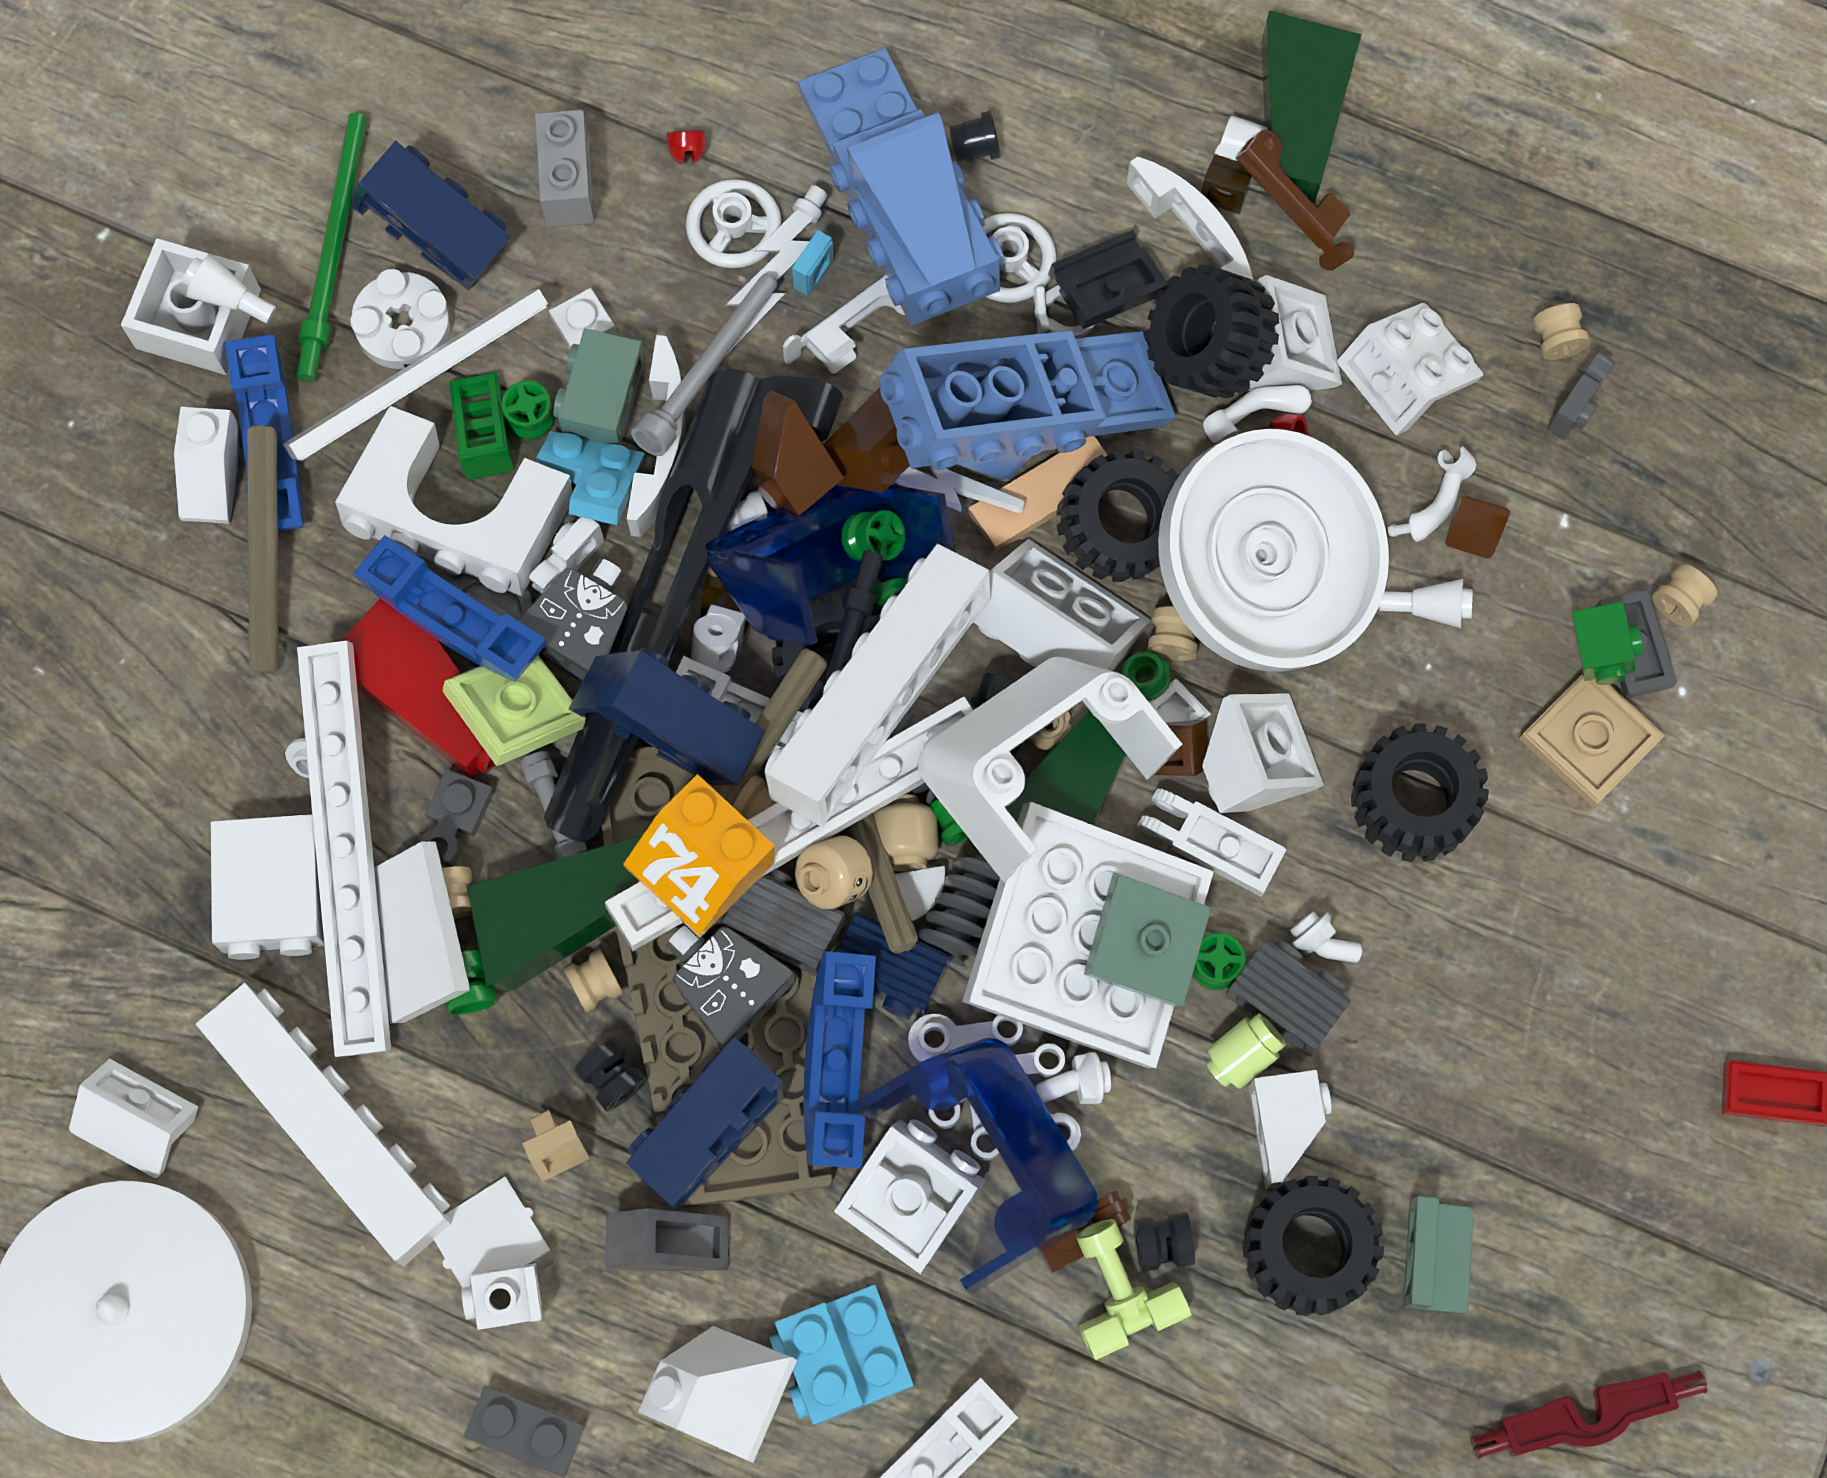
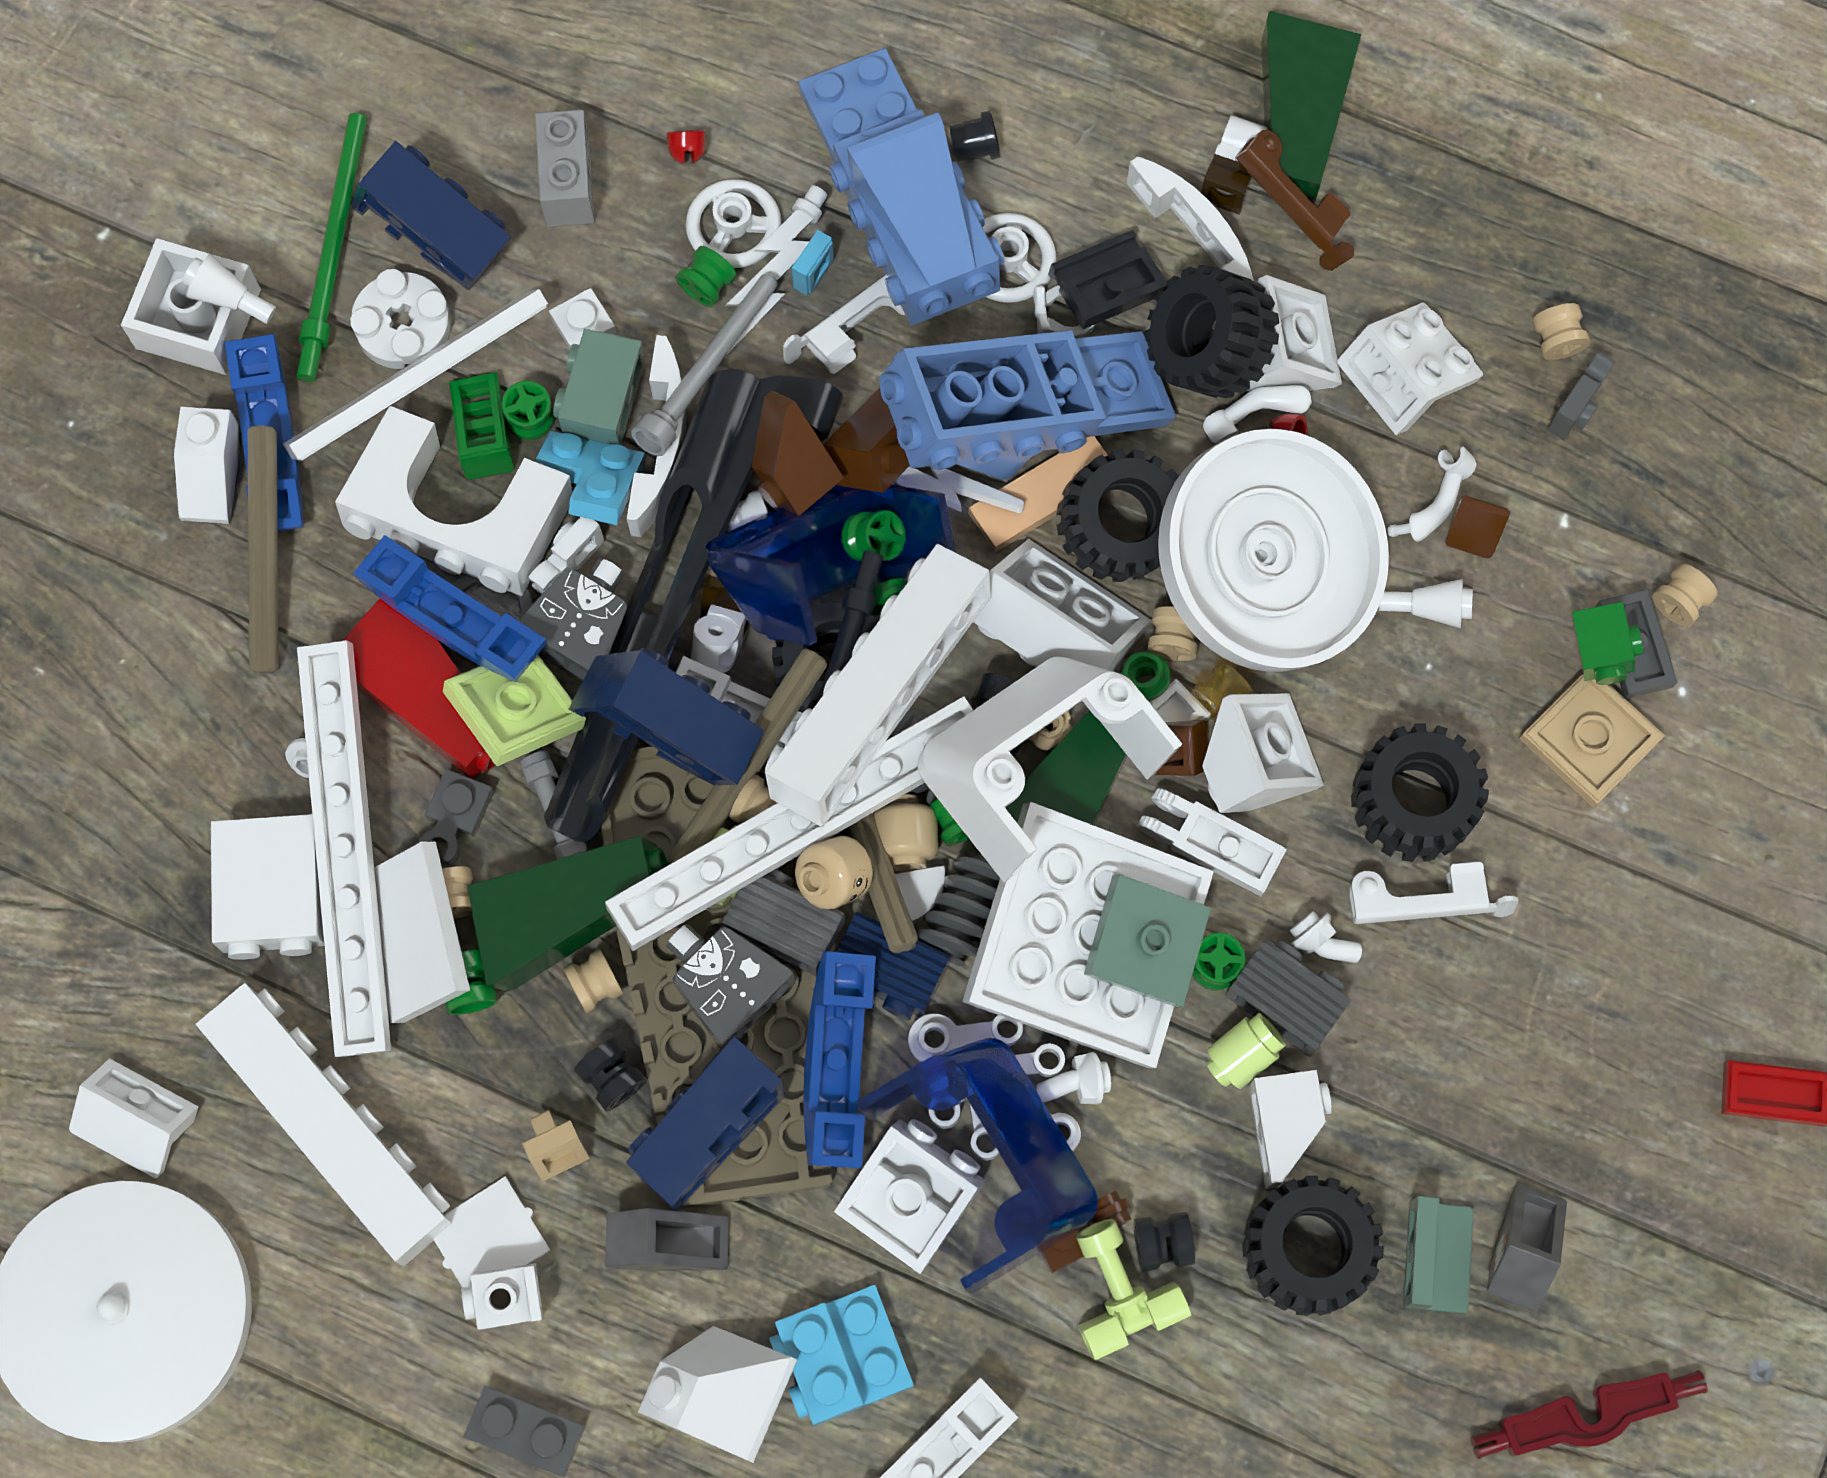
(700, 856): light orange slope -> none
(705, 276): none -> green wheel
(1224, 682): none -> clear yellow wheel
(1466, 896): none -> white piece
(1528, 1248): none -> flat silver slope

